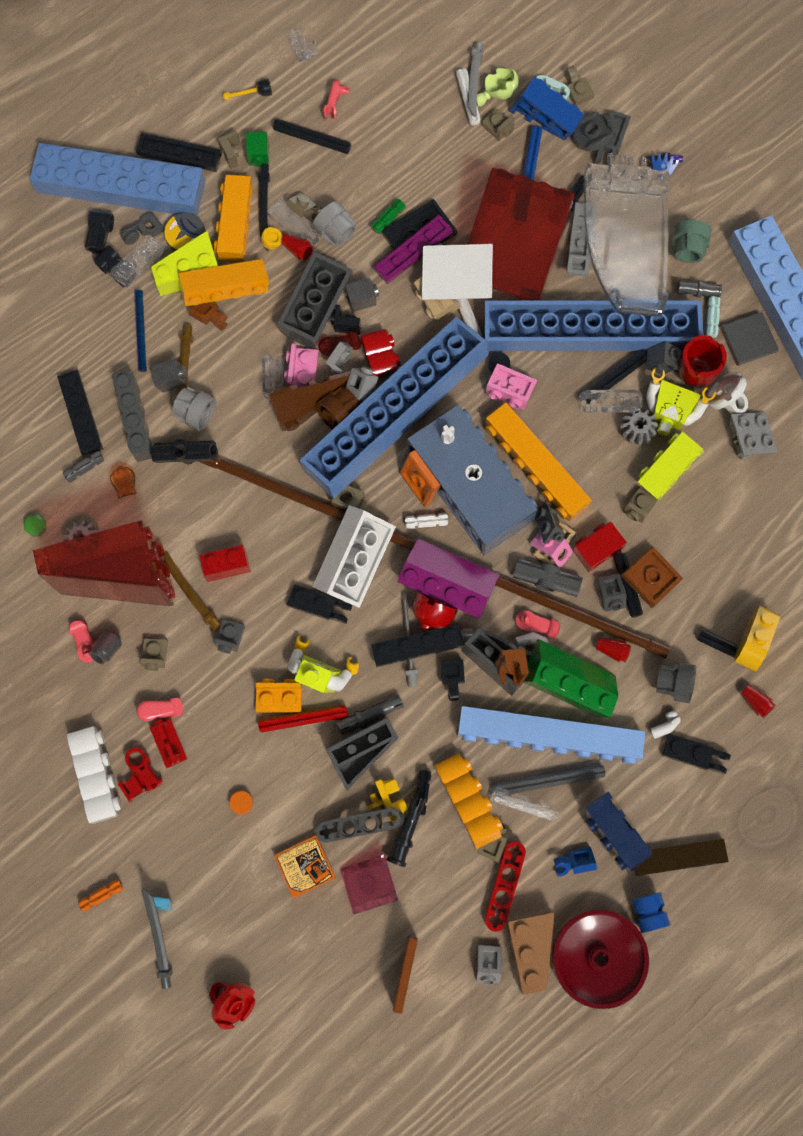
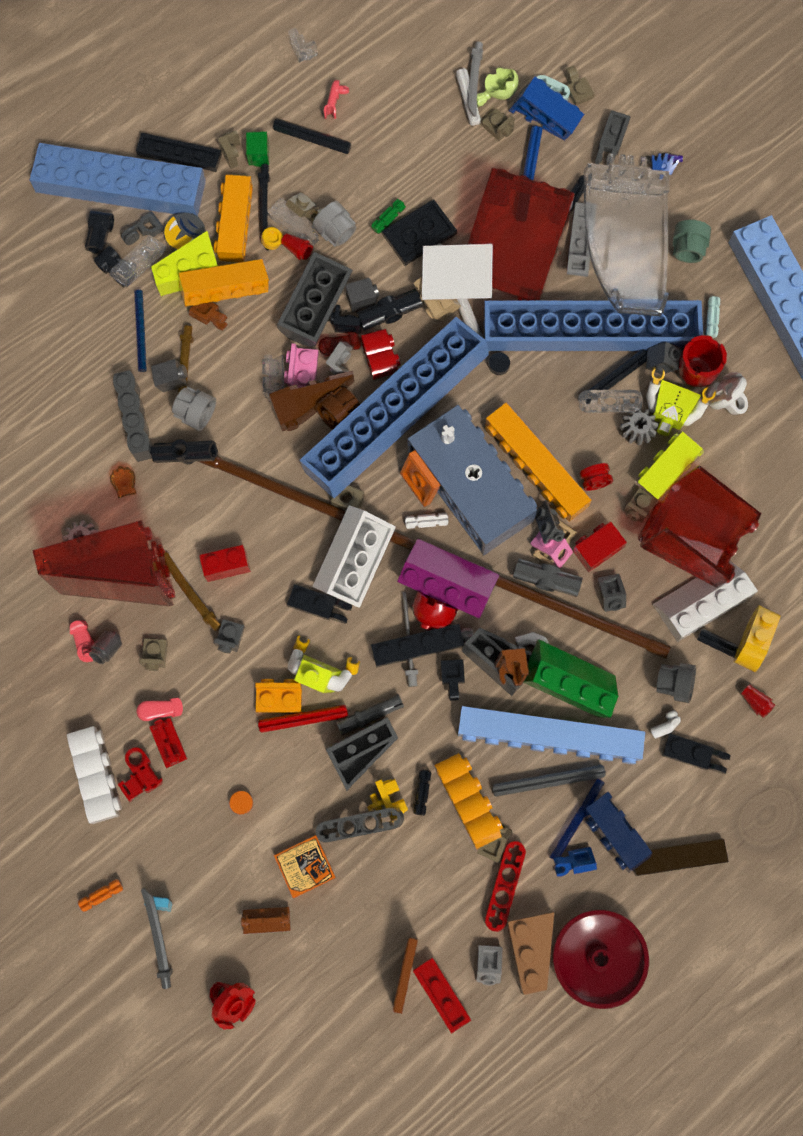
(35, 525): bright green tile -> none
(80, 412): black plate -> none
(83, 466): dark grey axle -> none
(263, 88): hinge -> none
(266, 920): none -> dark orange hinge
(362, 382): light grey brick -> none
(369, 884): clear pink slope -> none
(390, 309): none -> black piece
(403, 841): black pin -> none
(412, 249): magenta tile -> none
(442, 995): none -> red plate
(510, 387): bright pink bracket -> none
(522, 802): clear plate -> none
(534, 623): coral piece -> none
(577, 819): none -> clear blue bar
(596, 477): none -> red wheel
(597, 140): dark grey tile -> none
(614, 649): red cone -> none
(631, 595): black axle -> none
(650, 912): blue wheel -> none
(652, 577): dark orange tile -> none
(699, 289): dark grey pin -> none
(699, 526): none -> clear red windscreen
(701, 603): none -> white slope
(749, 338): dark grey tile -> none
(752, 434): light grey hinge -> none

